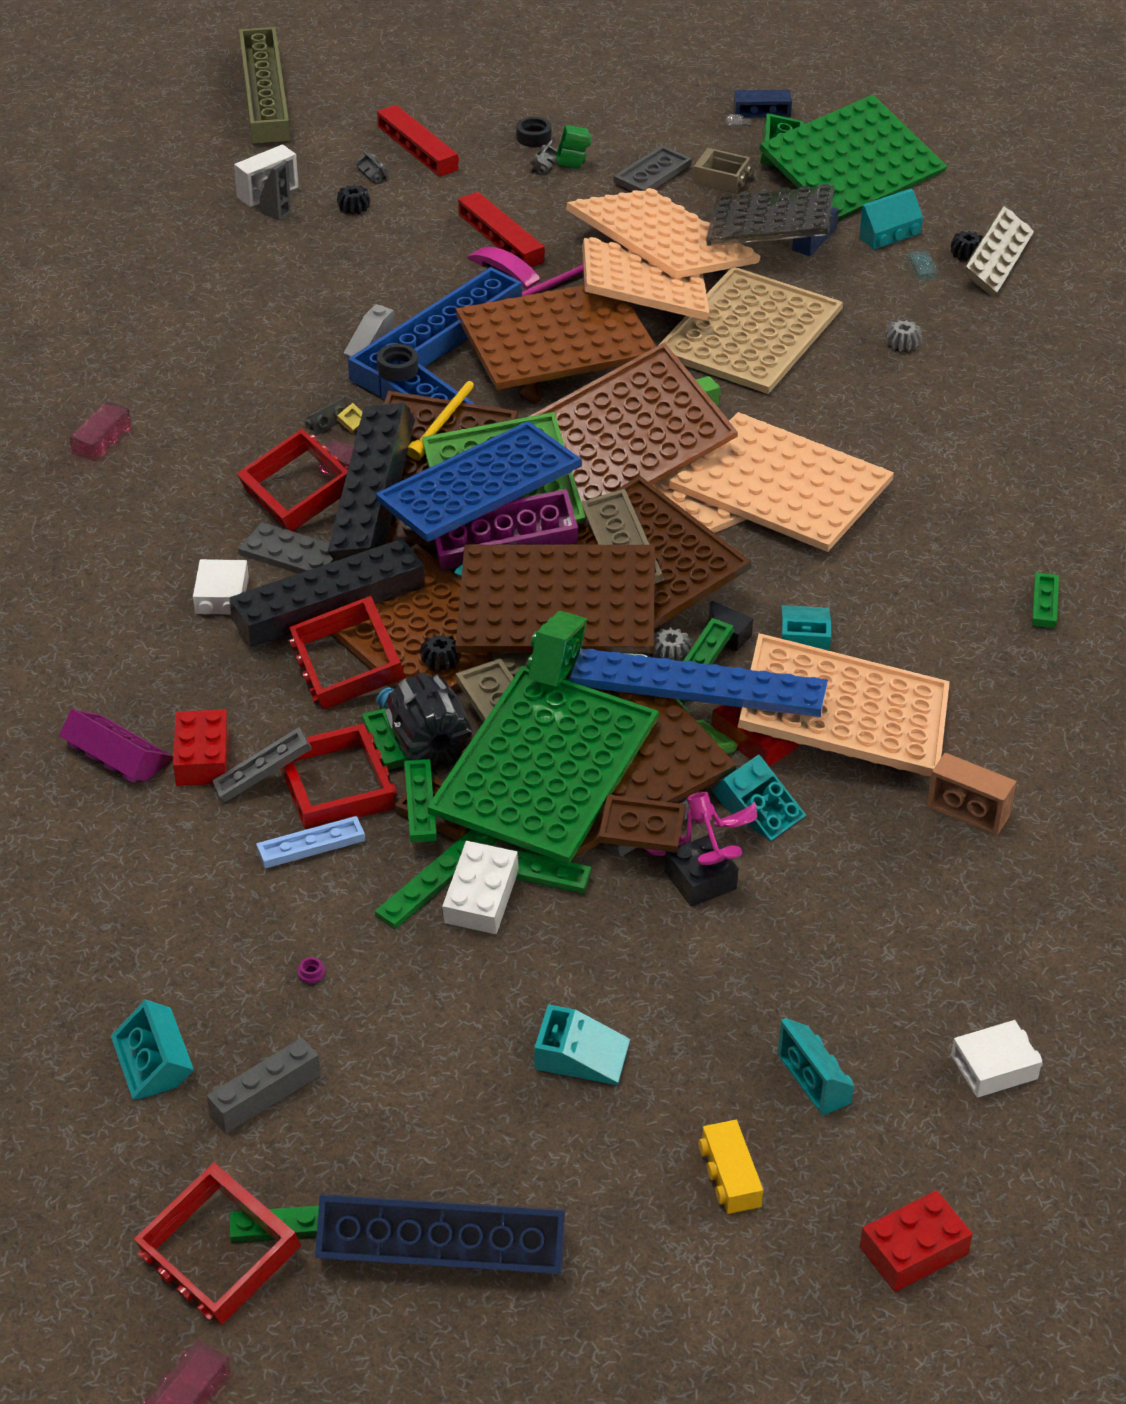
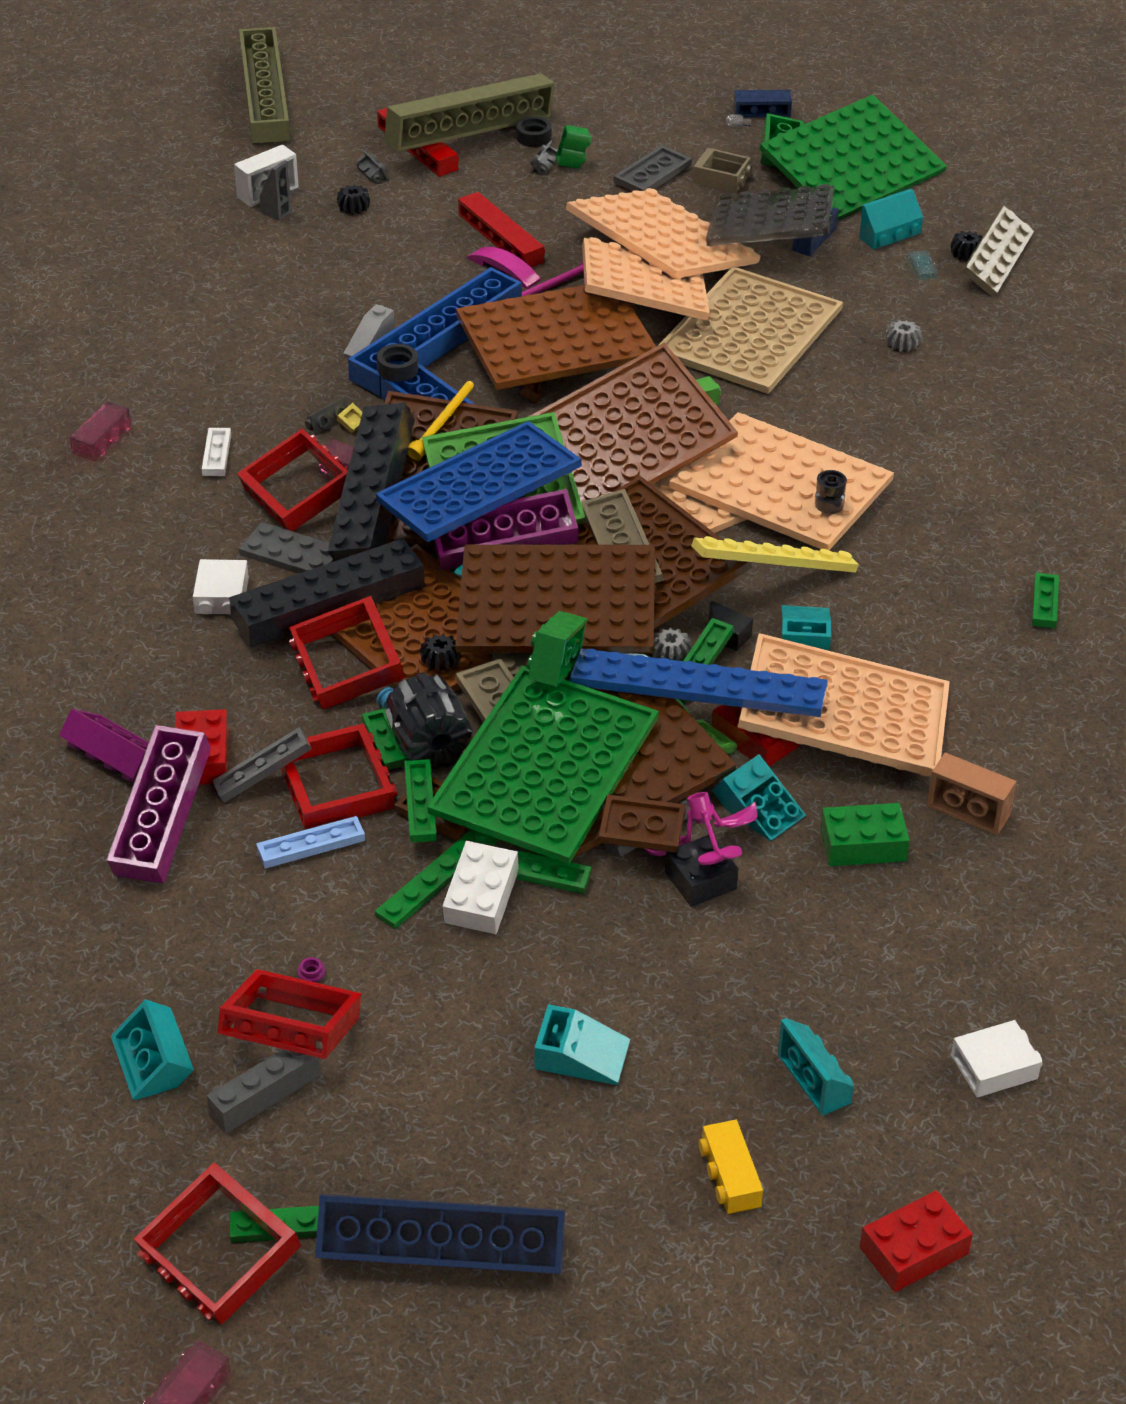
(159, 804): none -> magenta brick
(216, 452): none -> white plate
(286, 1032): none -> red window
(467, 112): none -> olive brick
(771, 554): none -> light yellow plate
(830, 491): none -> black wheel
(864, 834): none -> green brick

